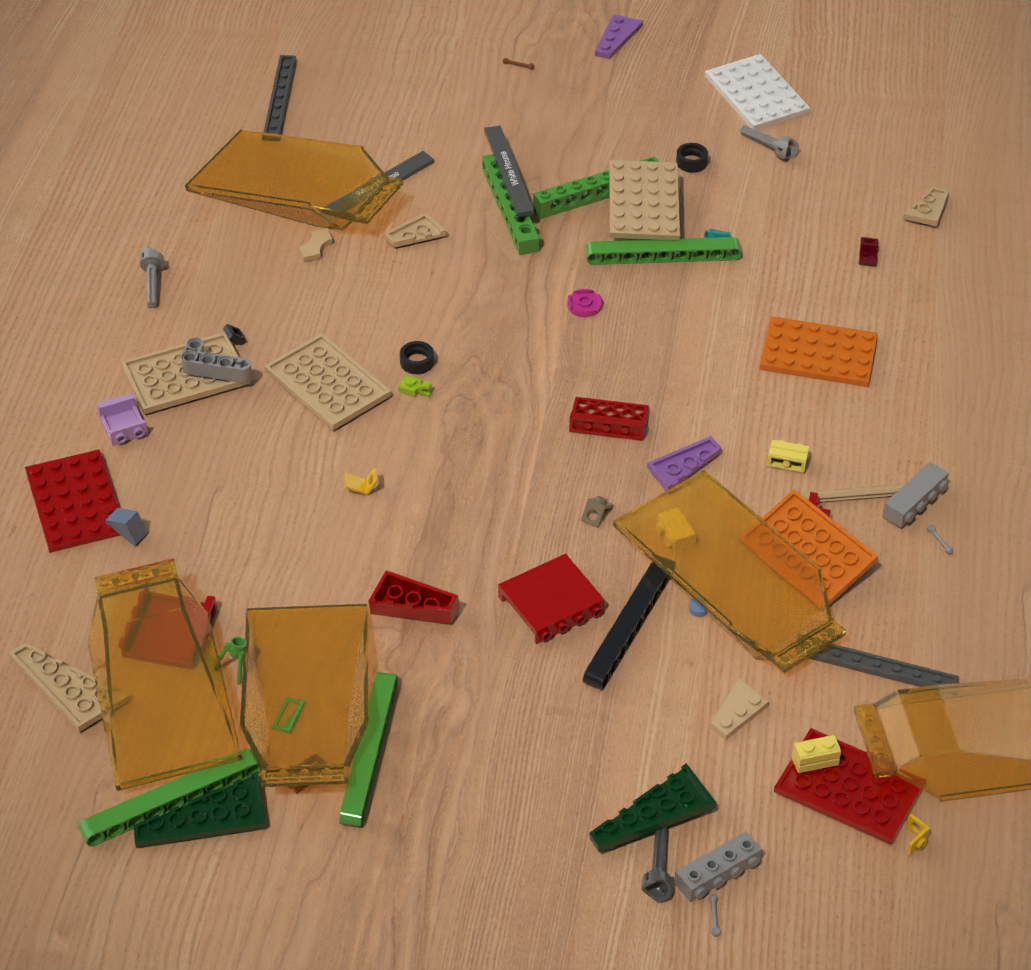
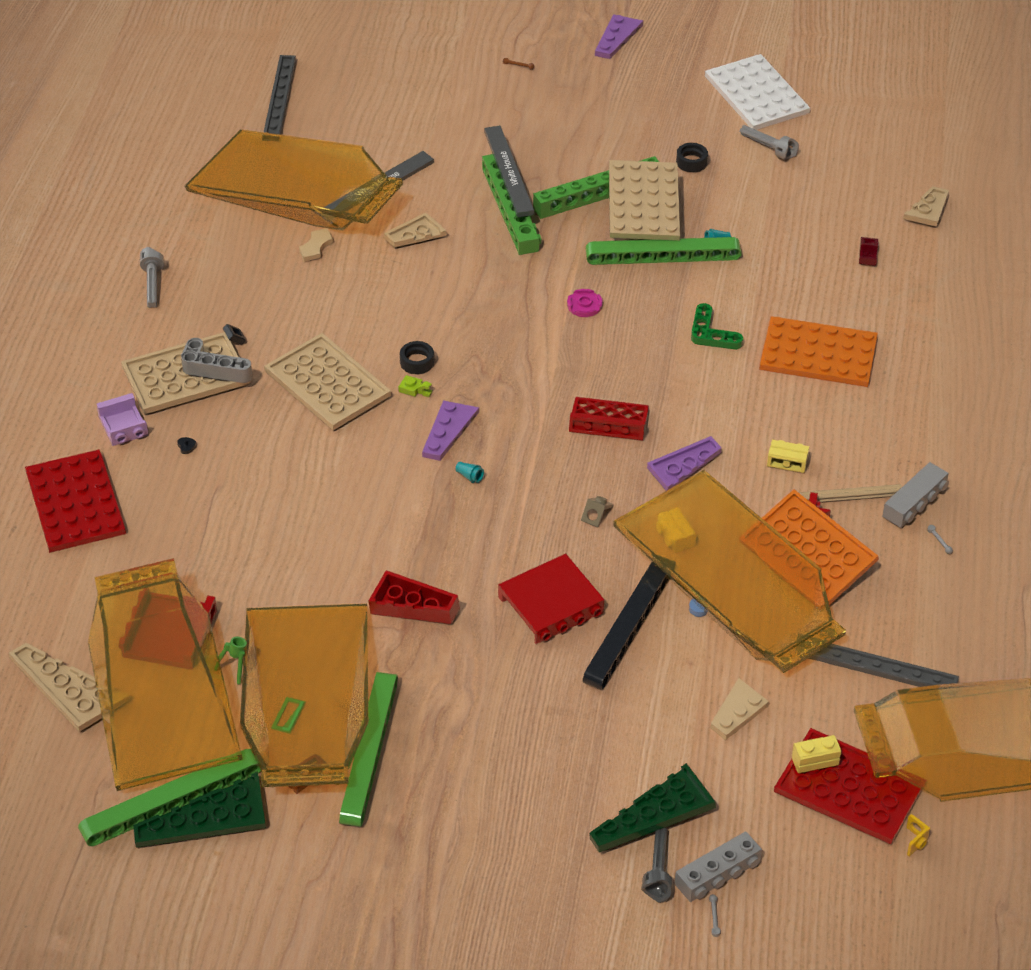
(127, 524): sand blue slope -> none
(186, 445): none -> black piece
(360, 484): yellow bracket -> none
(447, 427): none -> medium lavender wing
(472, 472): none -> teal cone
(707, 334): none -> green beam

